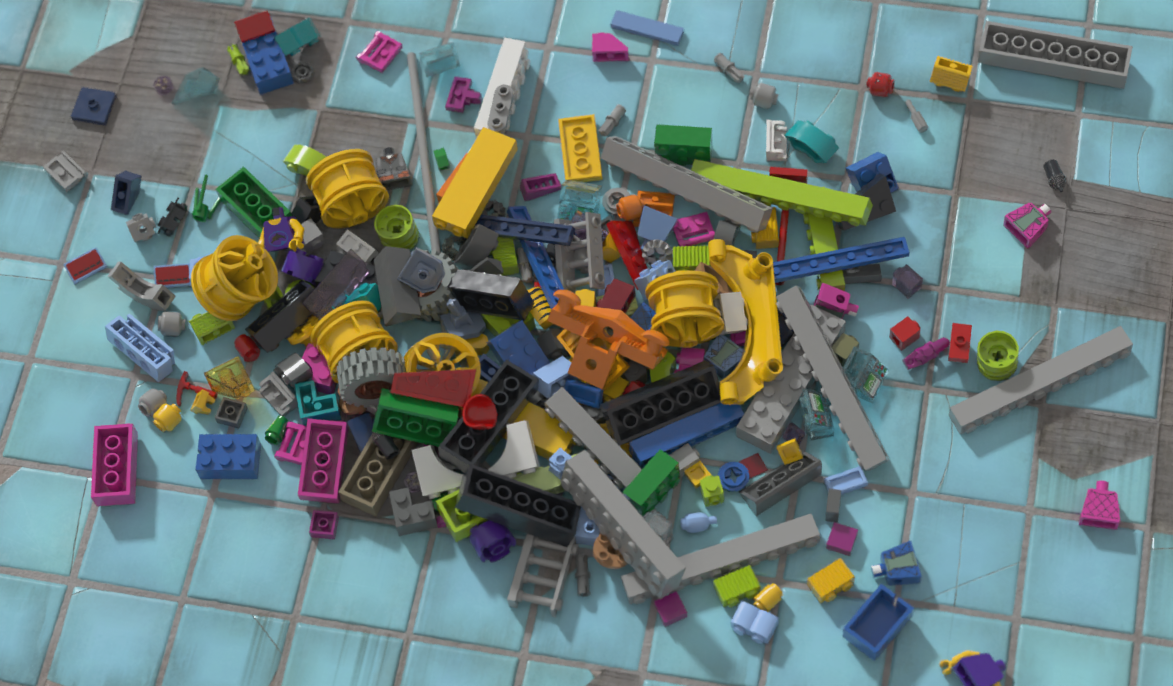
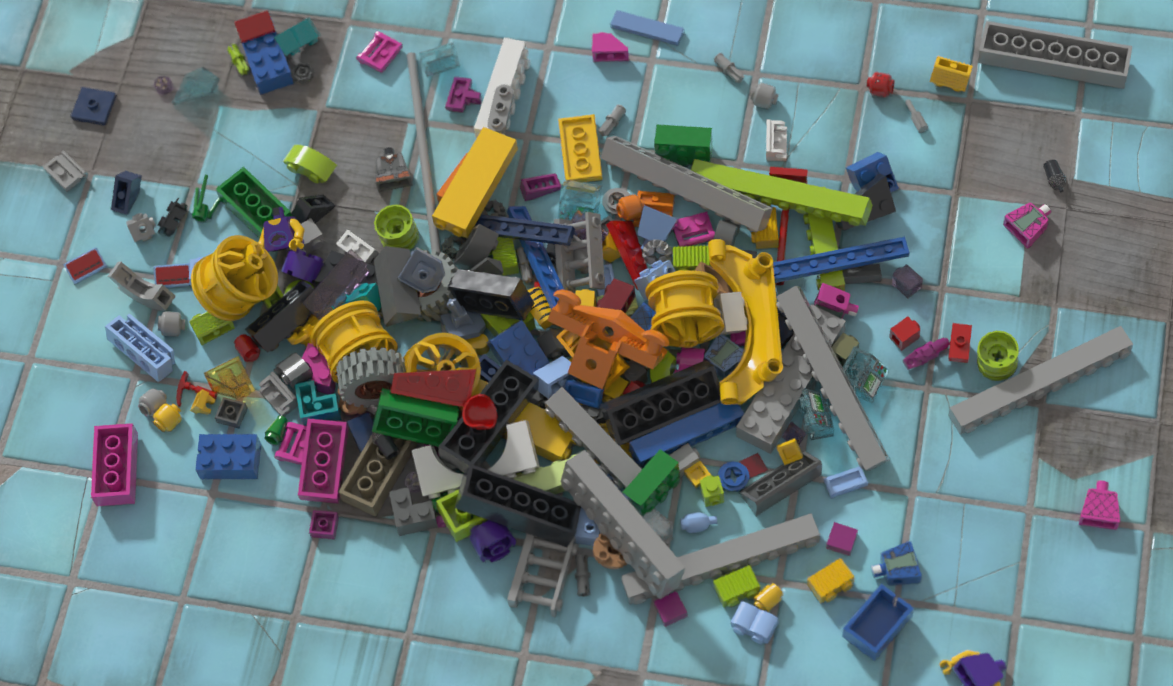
(347, 188): yellow wheel -> none
(441, 159): green piece -> none
(557, 462): light blue window -> none
(812, 141): teal brick -> none
(833, 505): dark grey piece -> none

